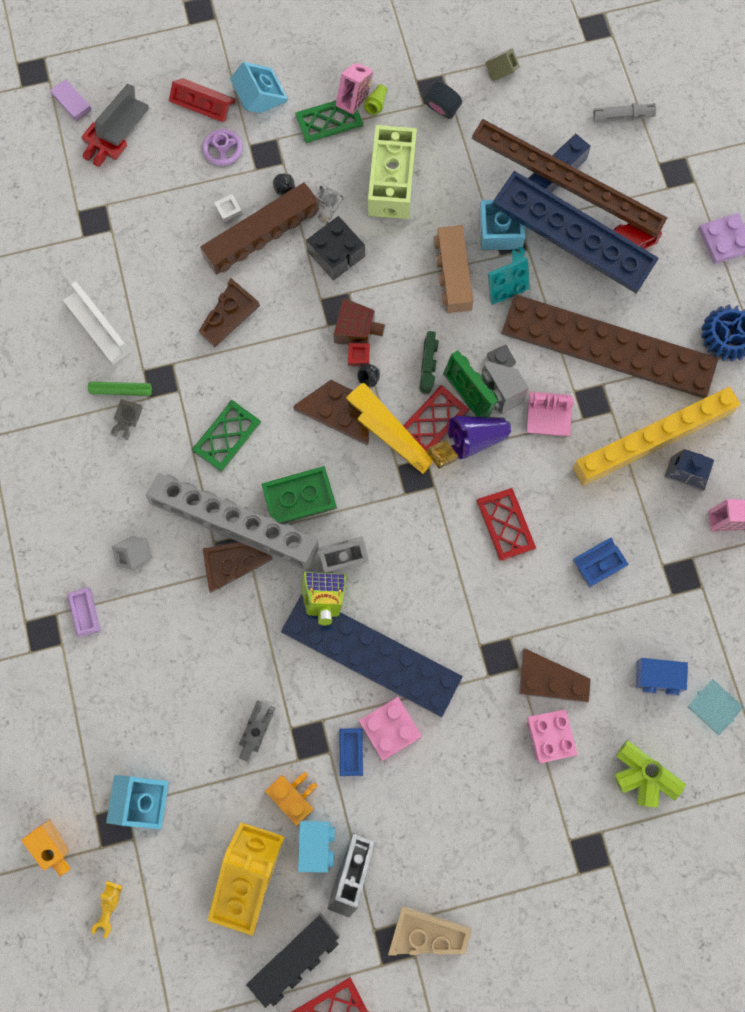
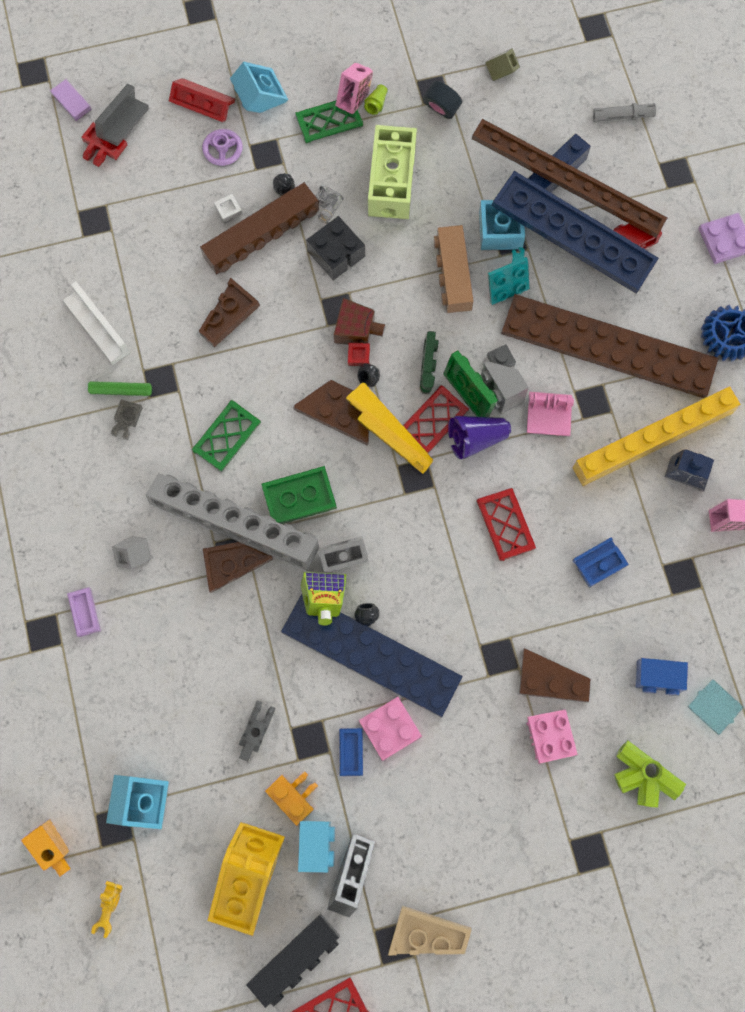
(367, 614): none -> black piece
(442, 454): clear yellow plate -> none

